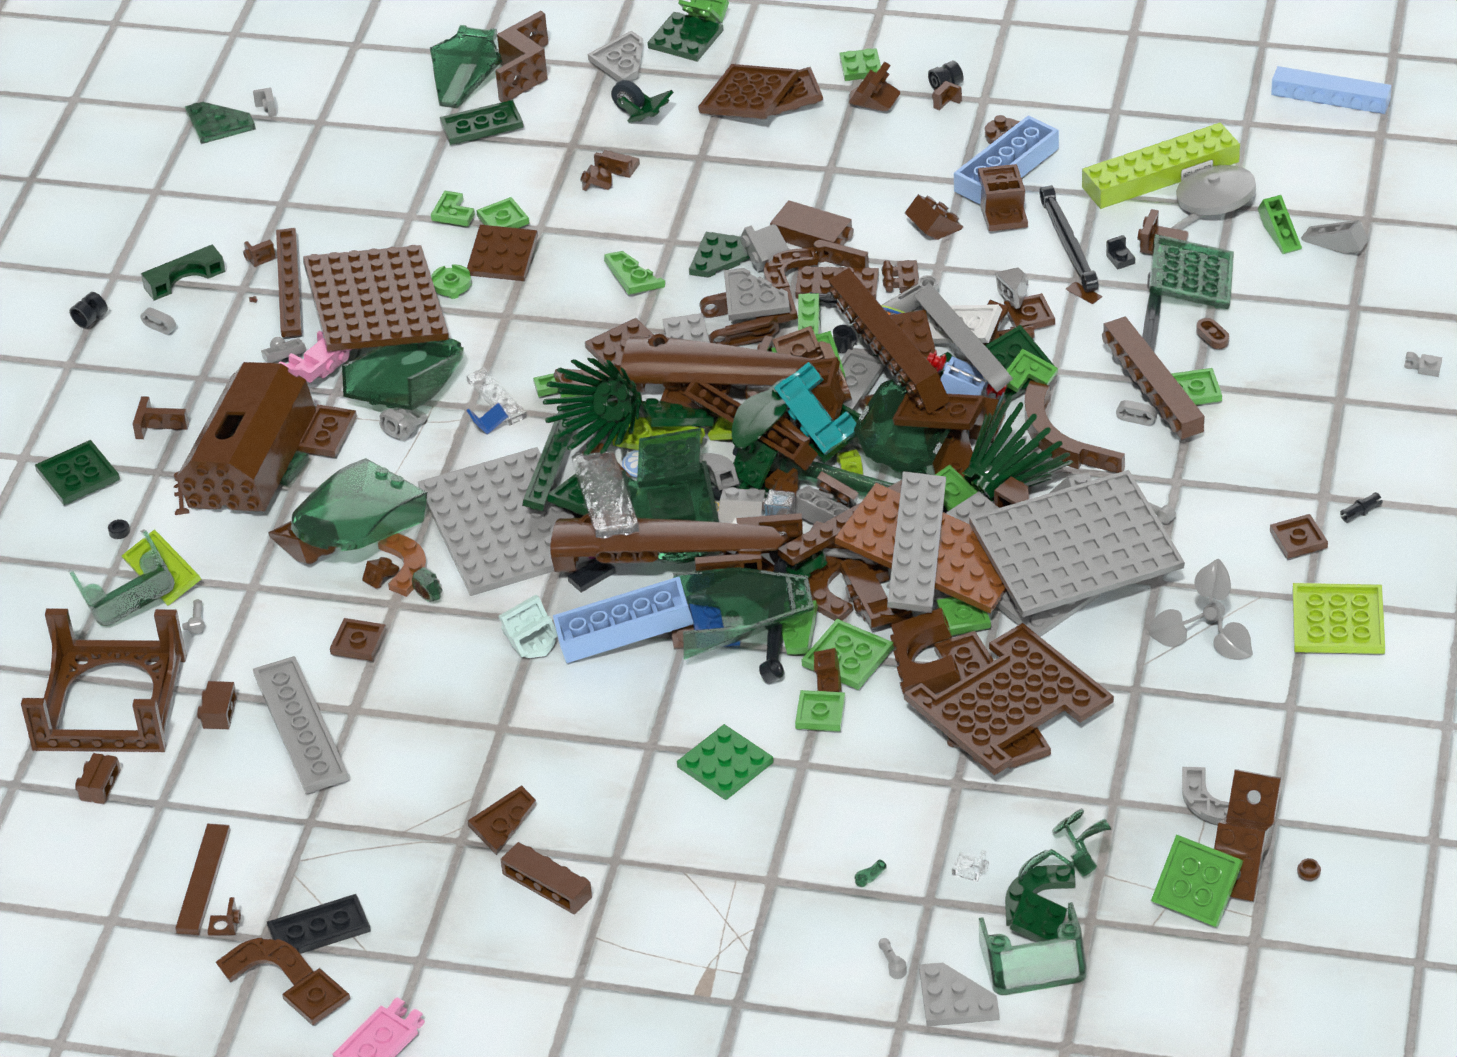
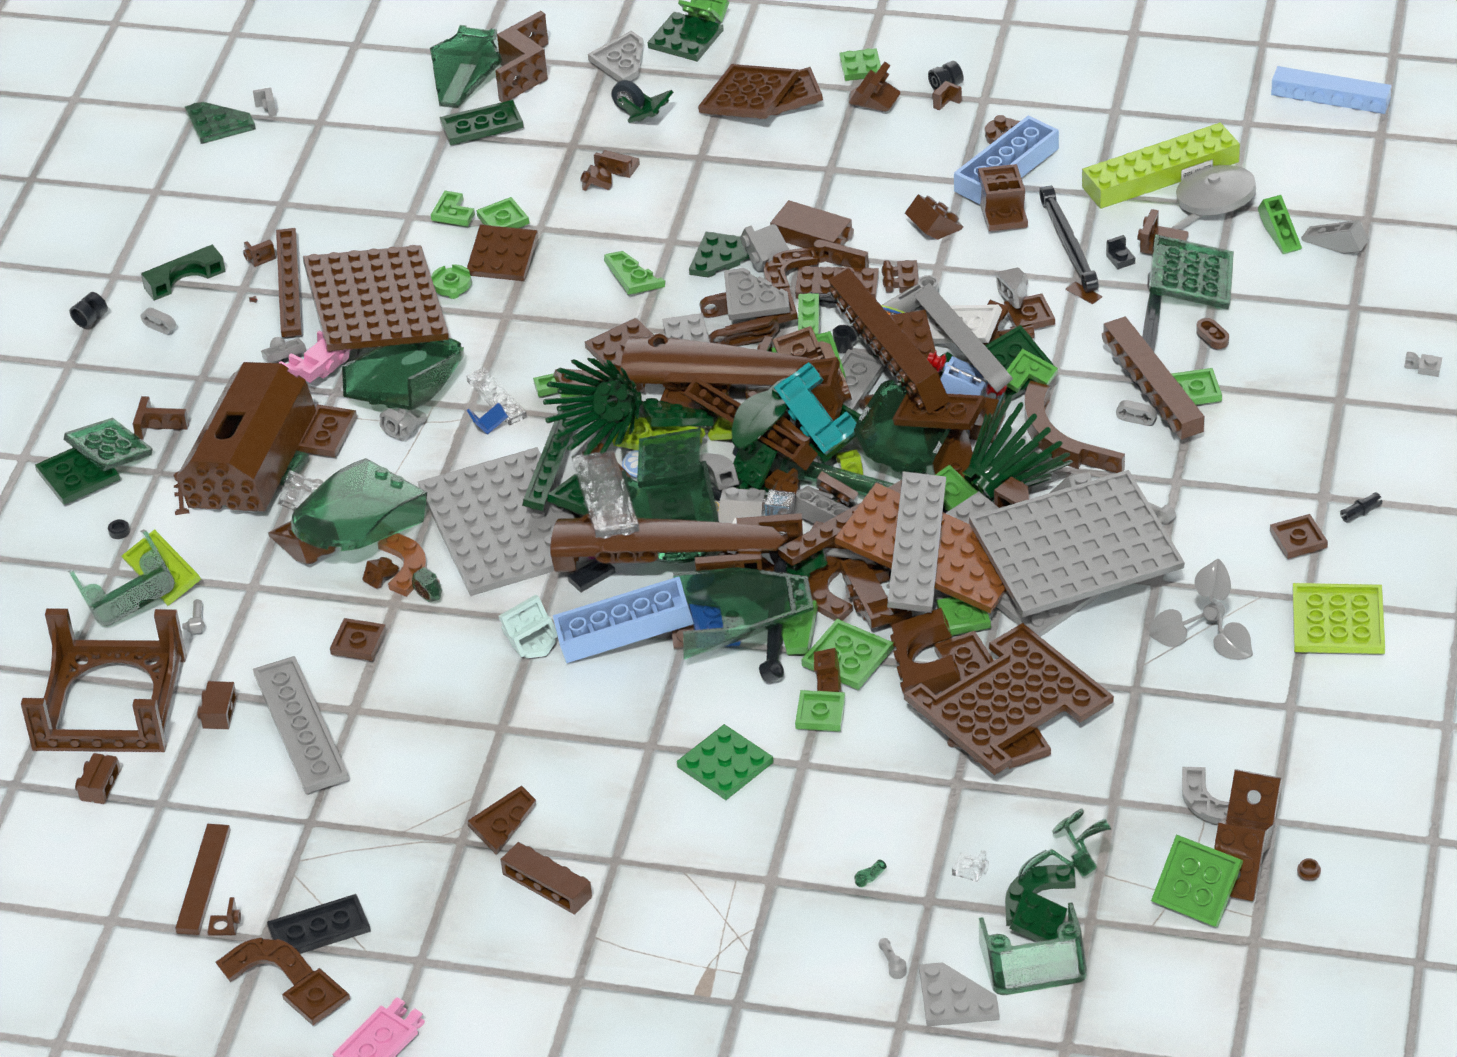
(108, 444): none -> clear green plate
(294, 489): none -> clear plate

